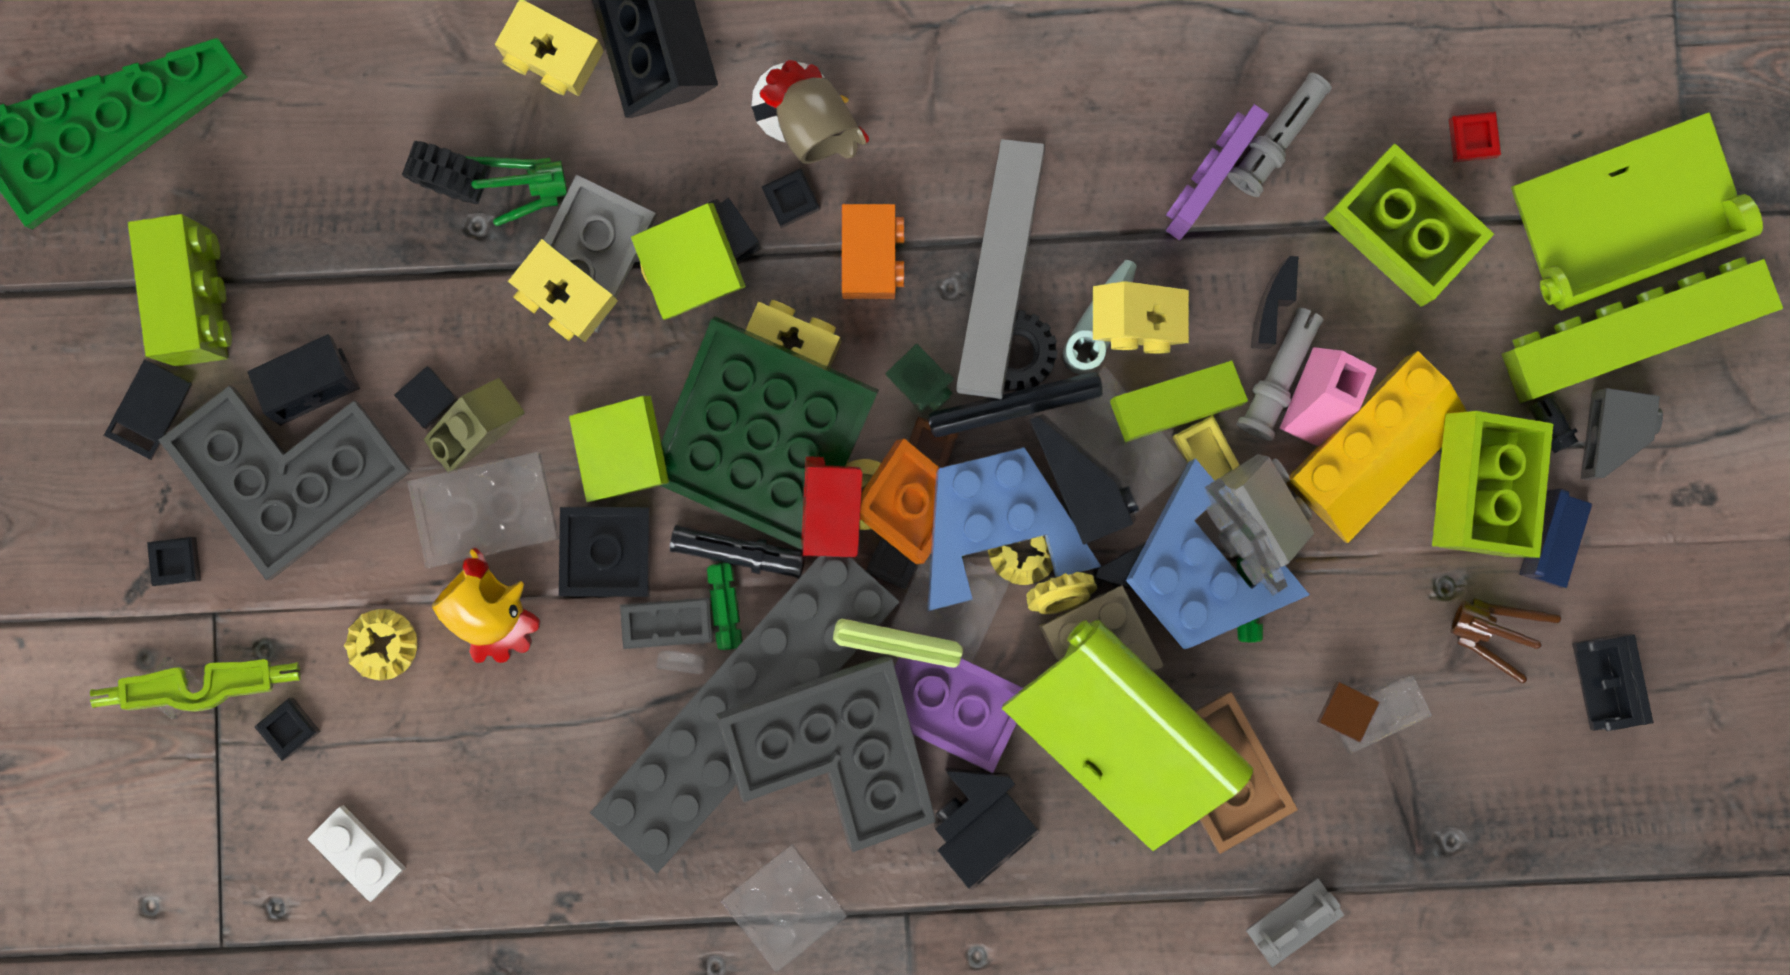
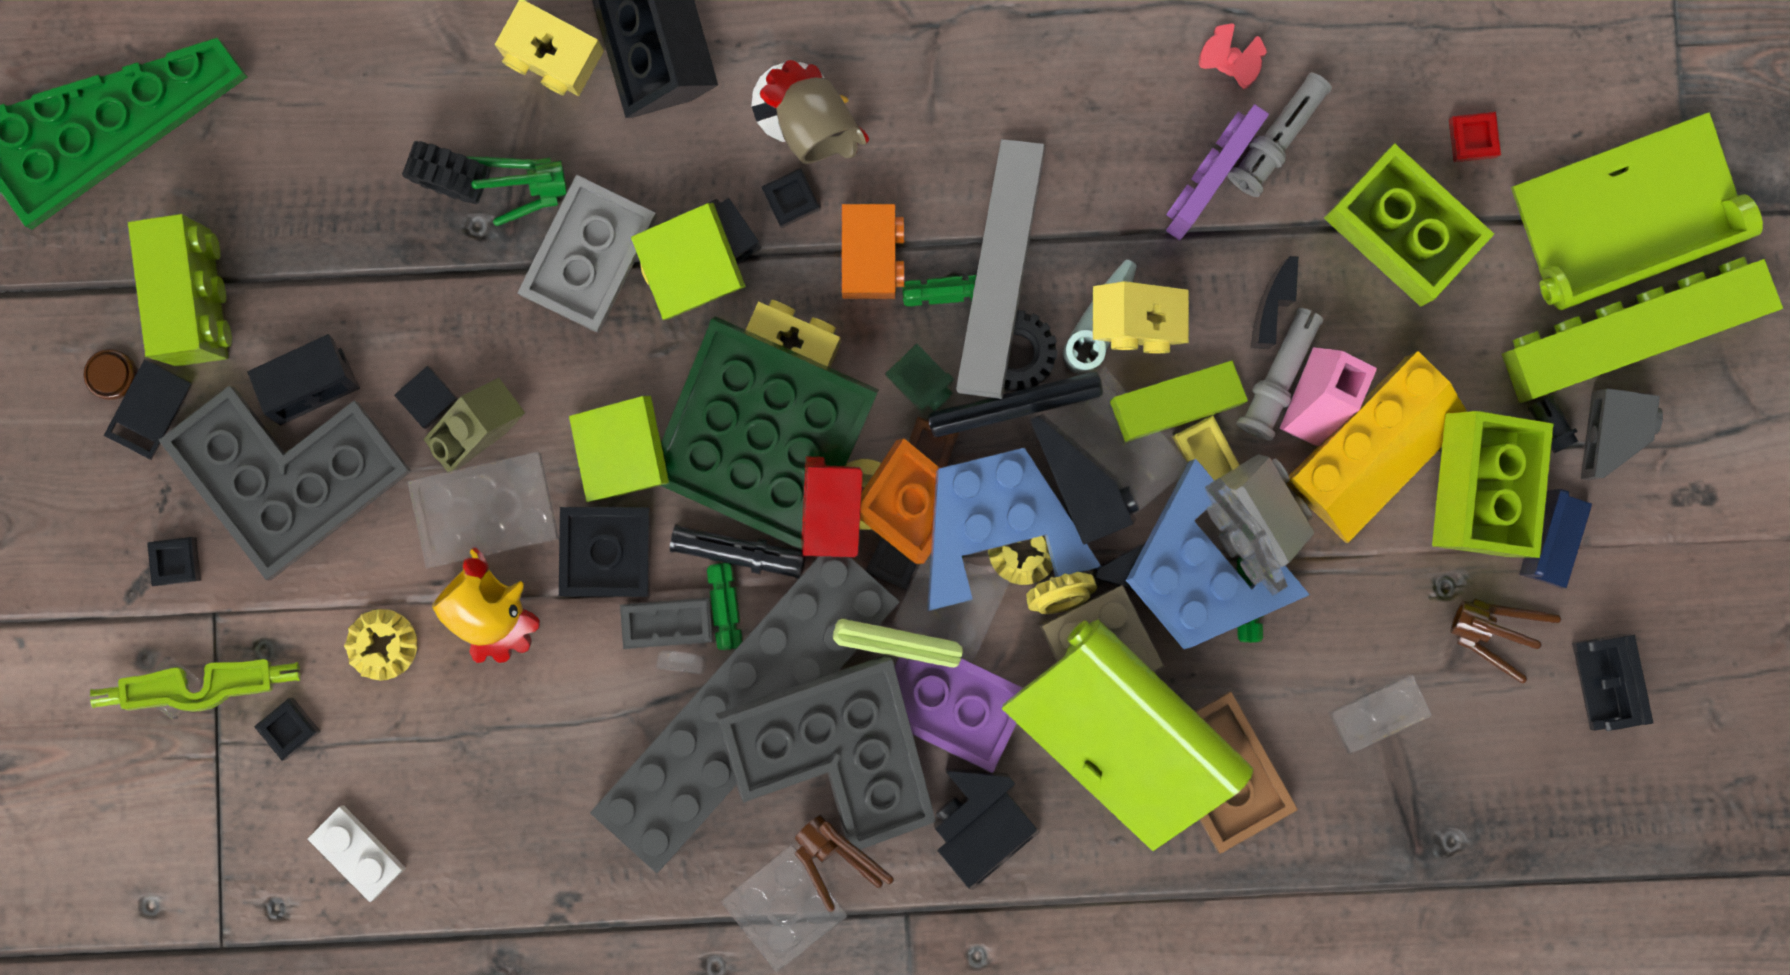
(109, 374): none -> reddish brown piece
(539, 277): light yellow brick -> none
(822, 841): none -> reddish brown plant
(938, 290): none -> green axle
(1219, 55): none -> coral piece
(1295, 922): light grey hinge -> none
(1348, 711): reddish brown tile -> none

